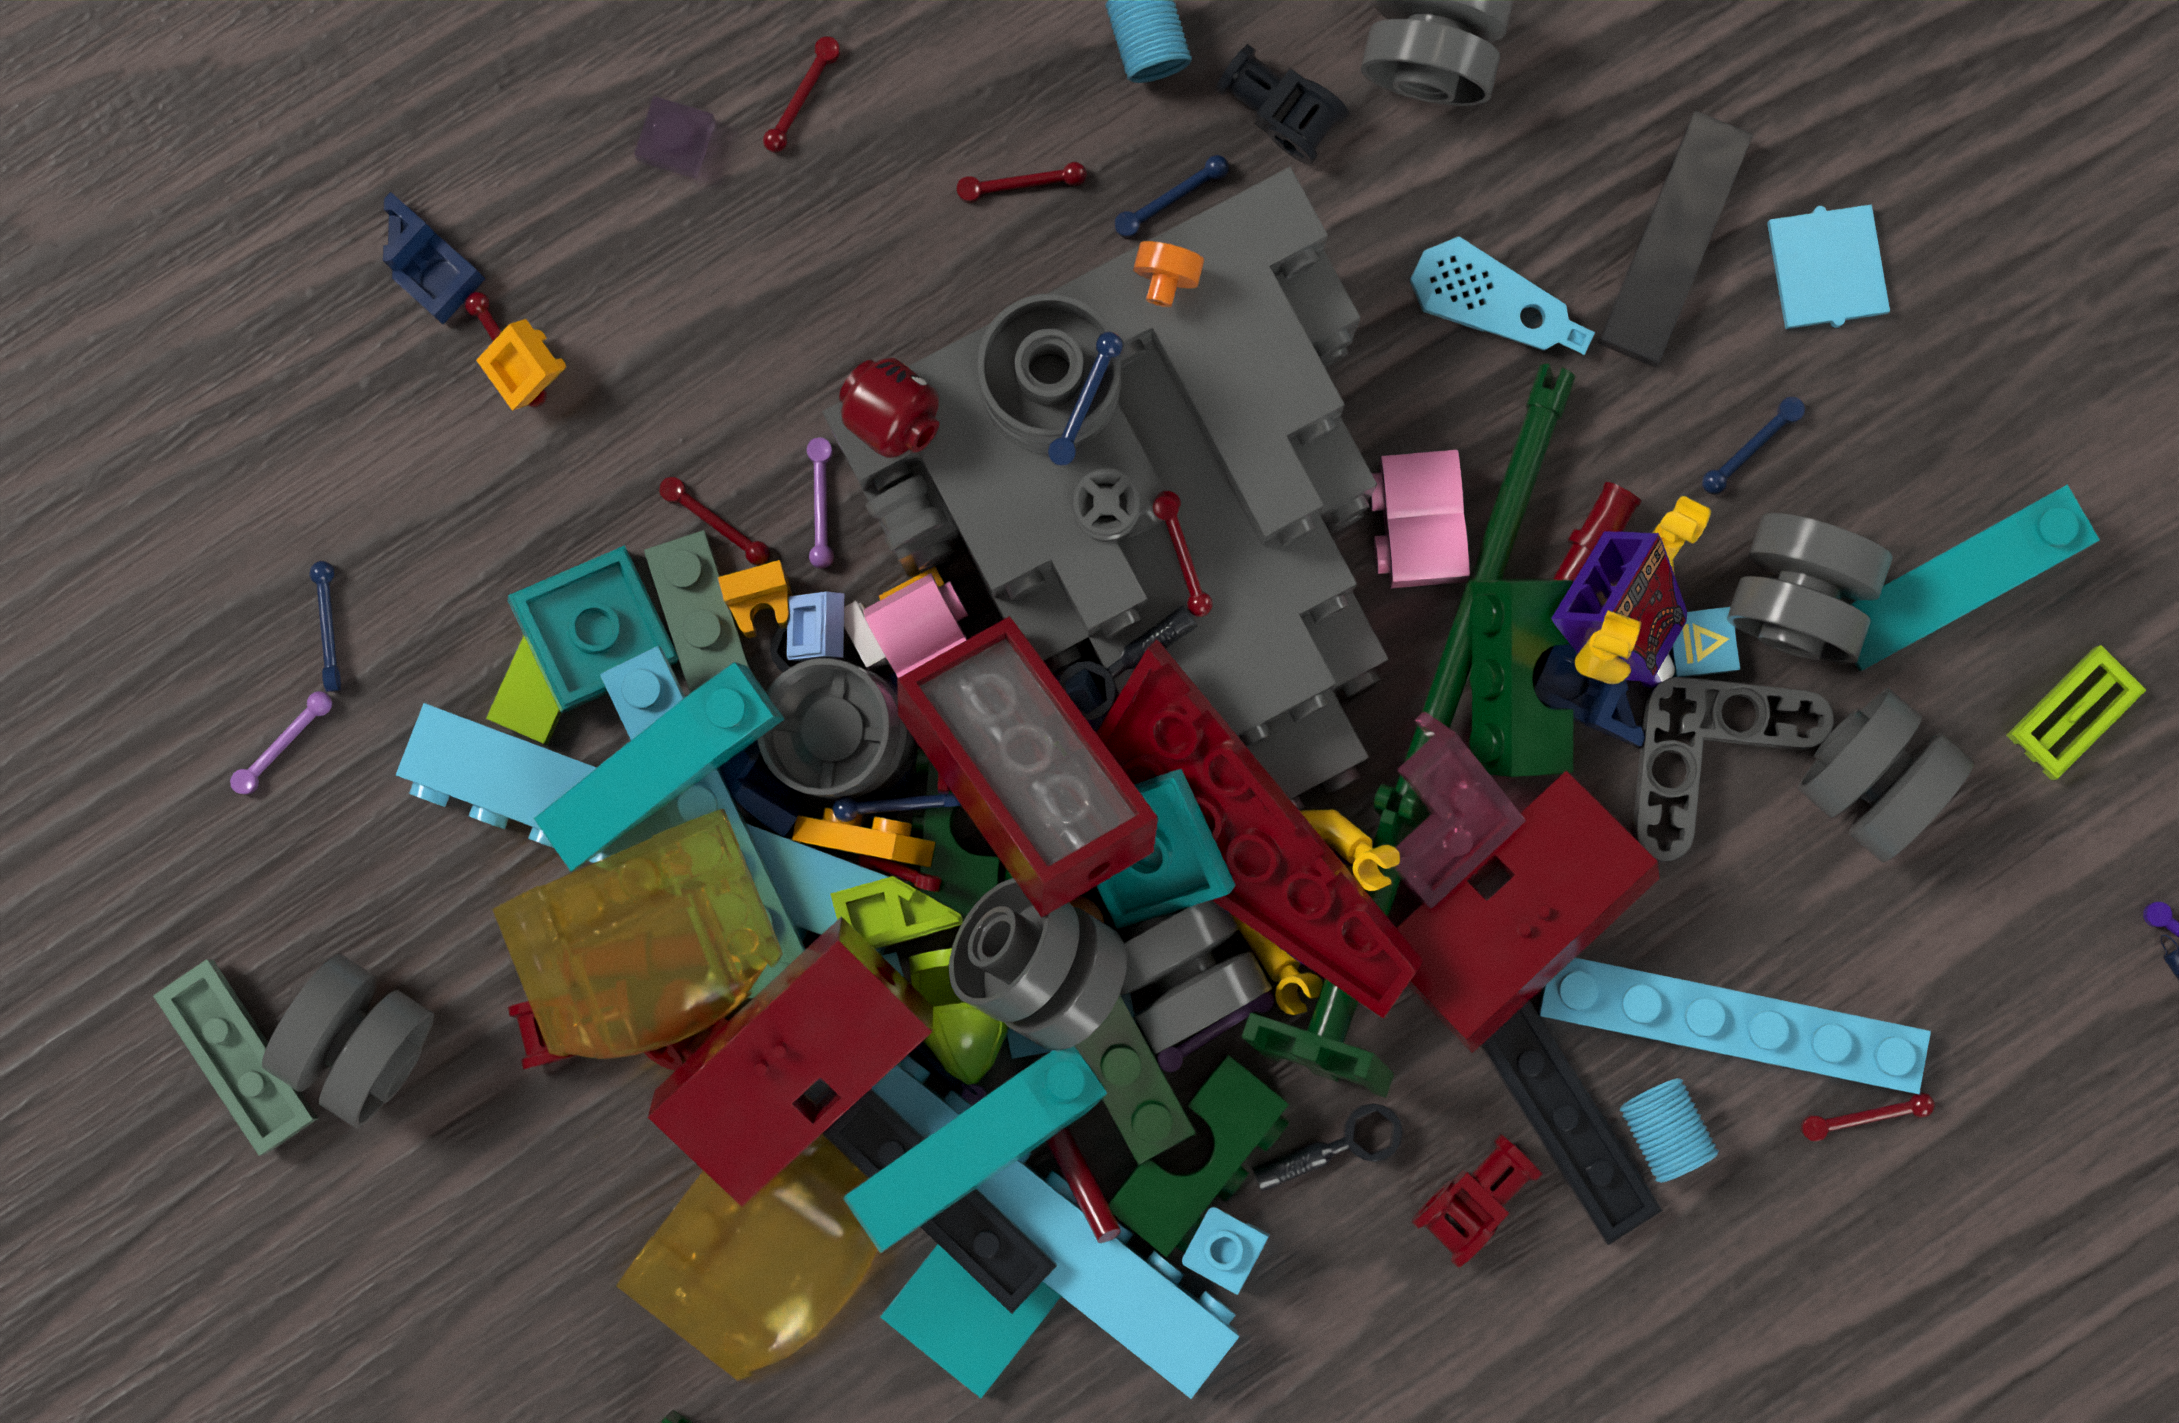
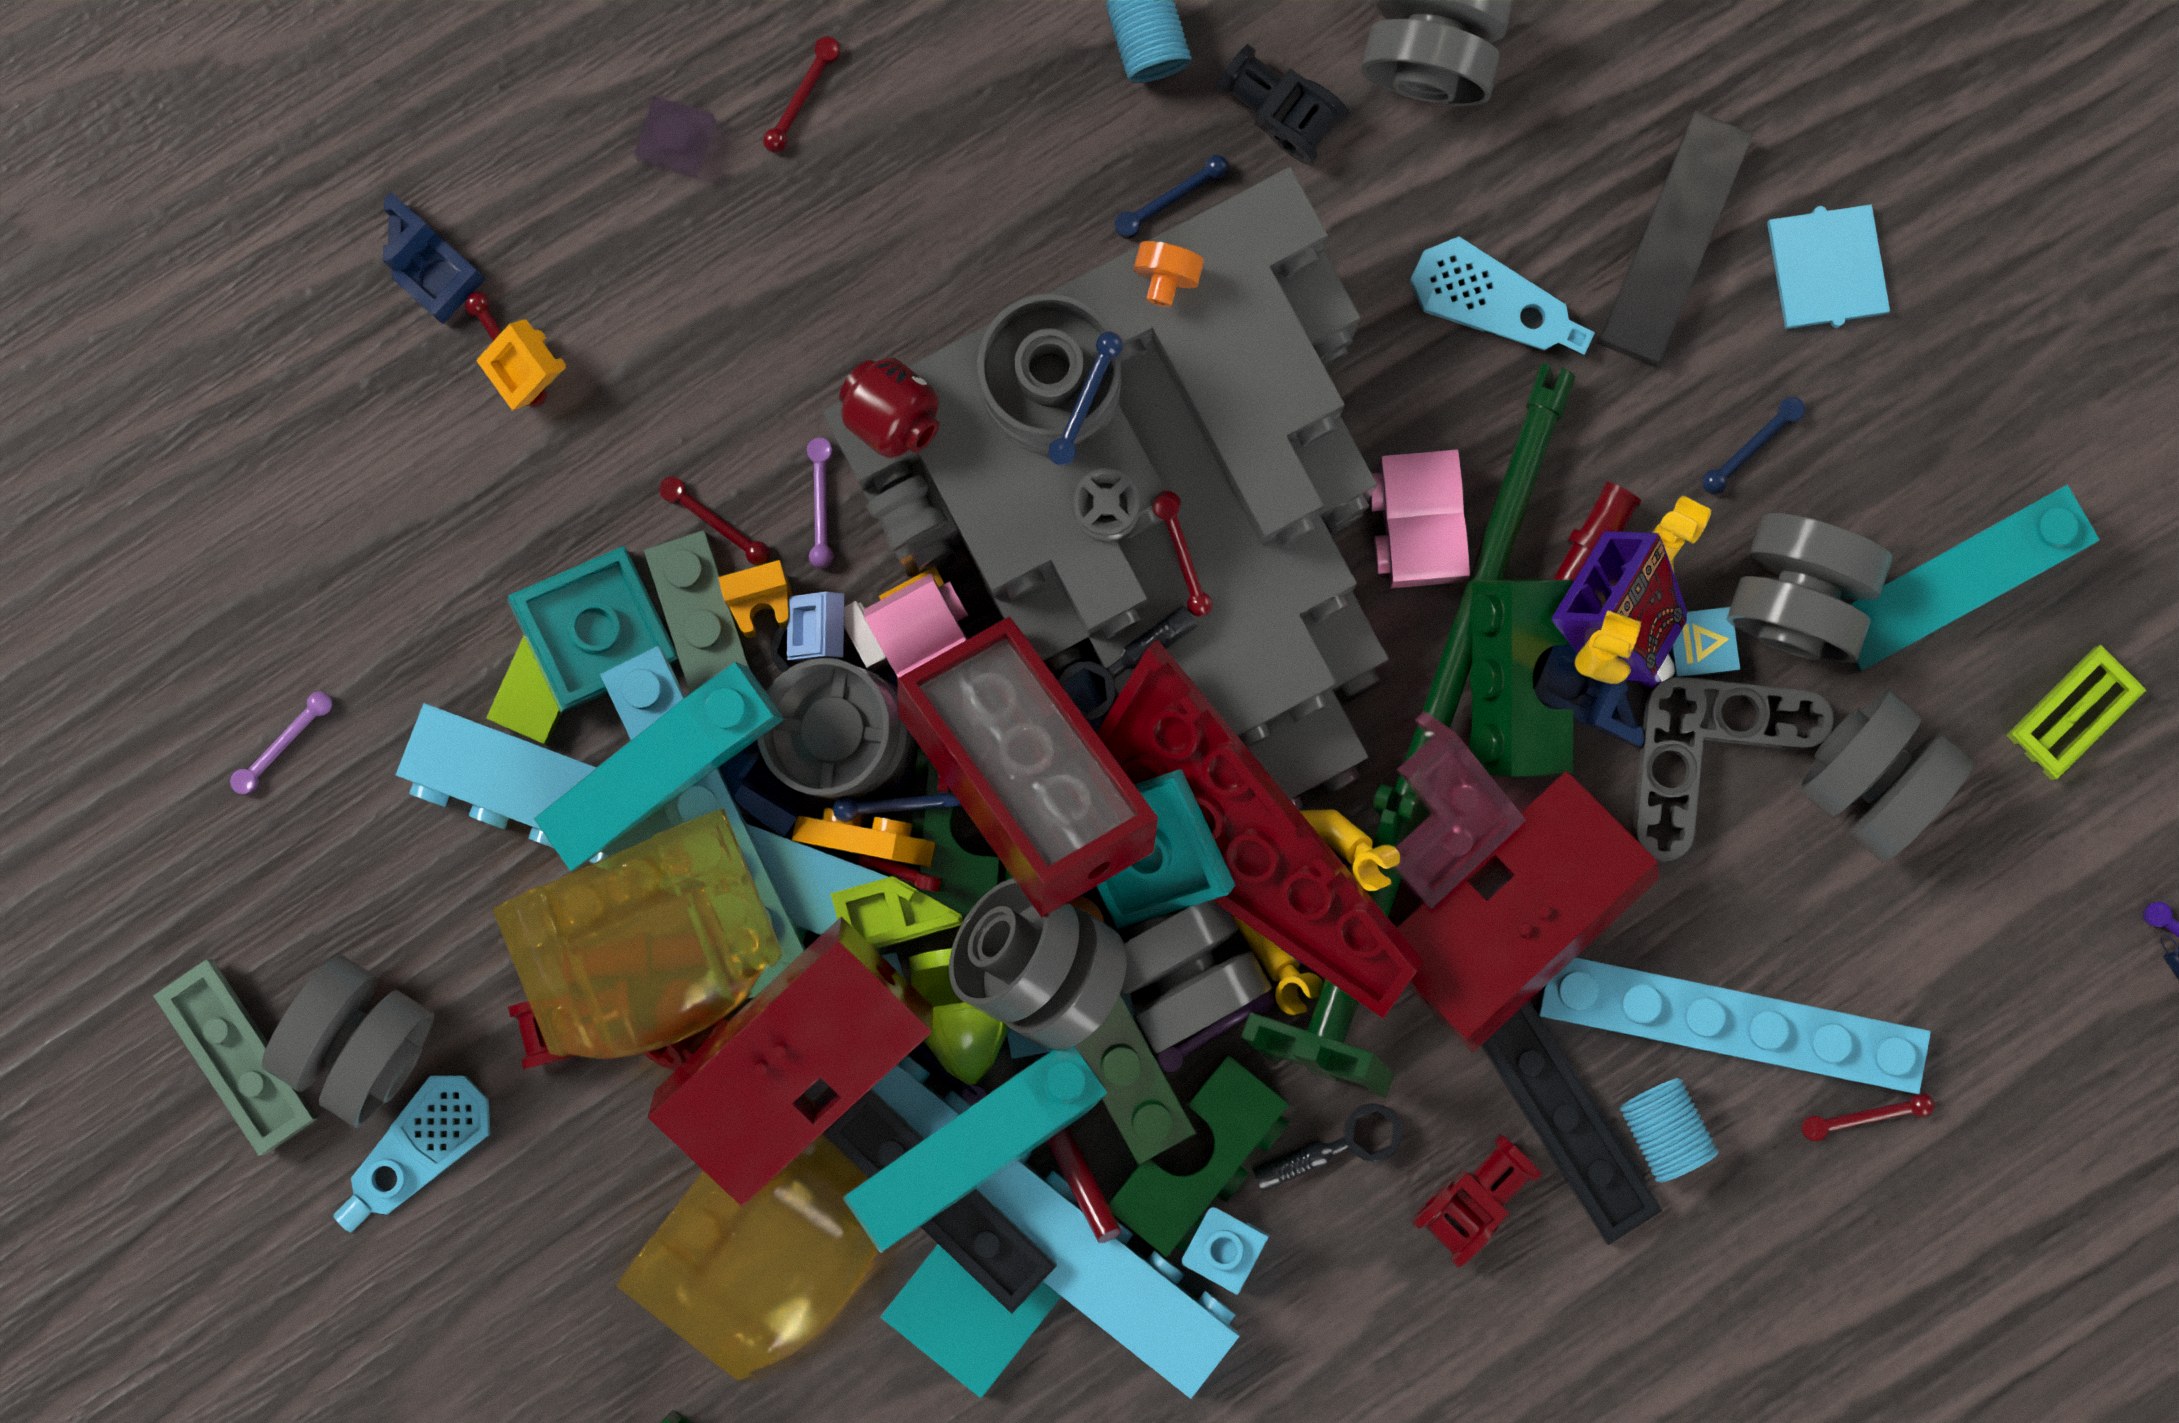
(322, 574): dark blue hinge -> none
(410, 1154): none -> medium azure piece
(970, 189): dark red hinge -> none

